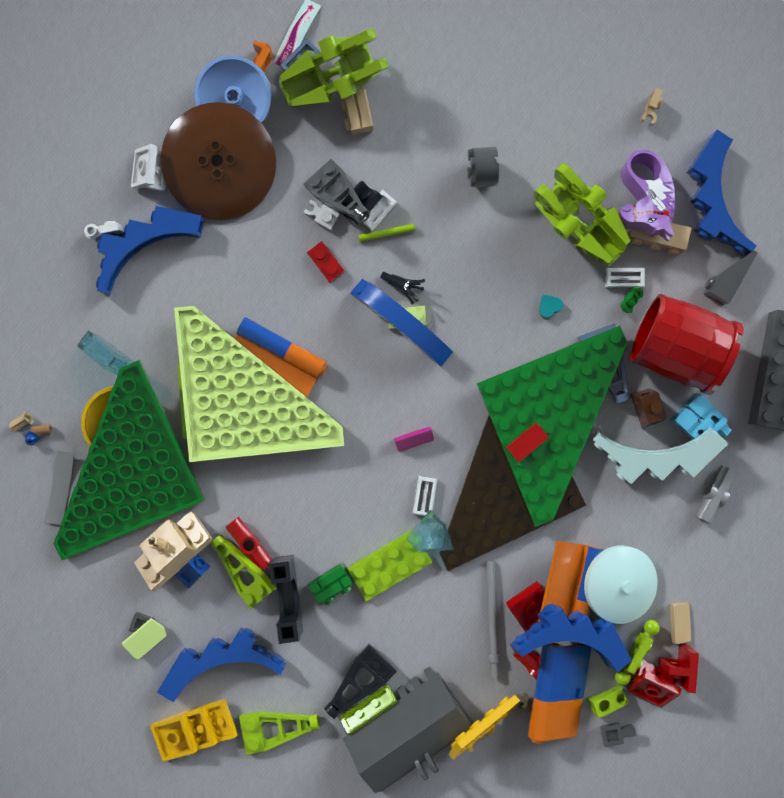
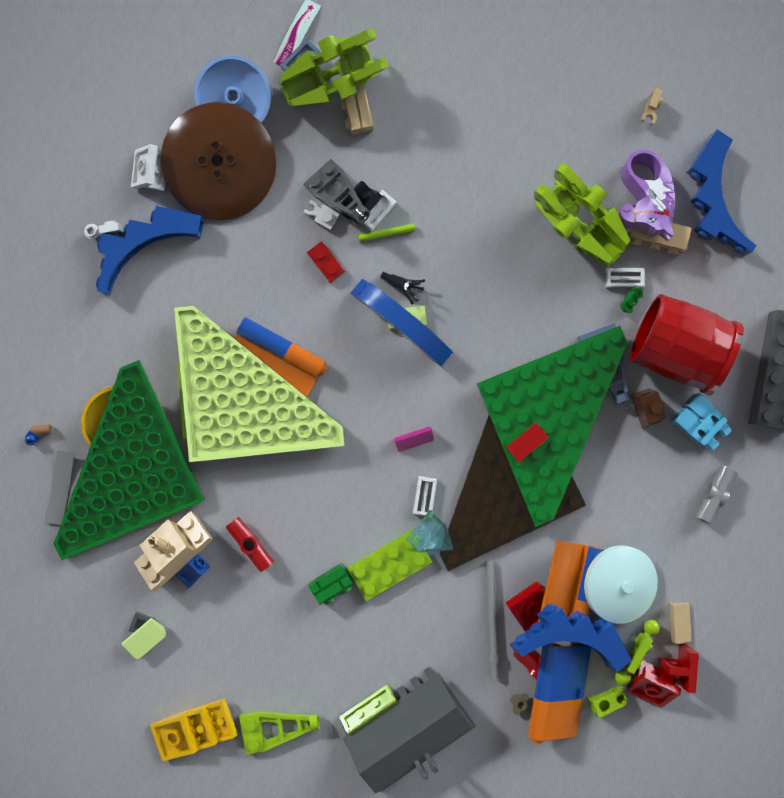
(21, 422): tan piece -> none
(103, 352): clear light blue slope -> none
(190, 664): blue arch -> none
(262, 584): lime plate -> none
(264, 58): orange bracket -> none
(290, 620): black arch -> none
(376, 665): black plate -> none
(481, 728): yellow plate -> none
(483, 167): dark grey brick -> none
(549, 305): teal tile -> none
(613, 734): dark grey plate -> none
(660, 463): light aqua arch -> none
(725, 284): dark grey slope -> none

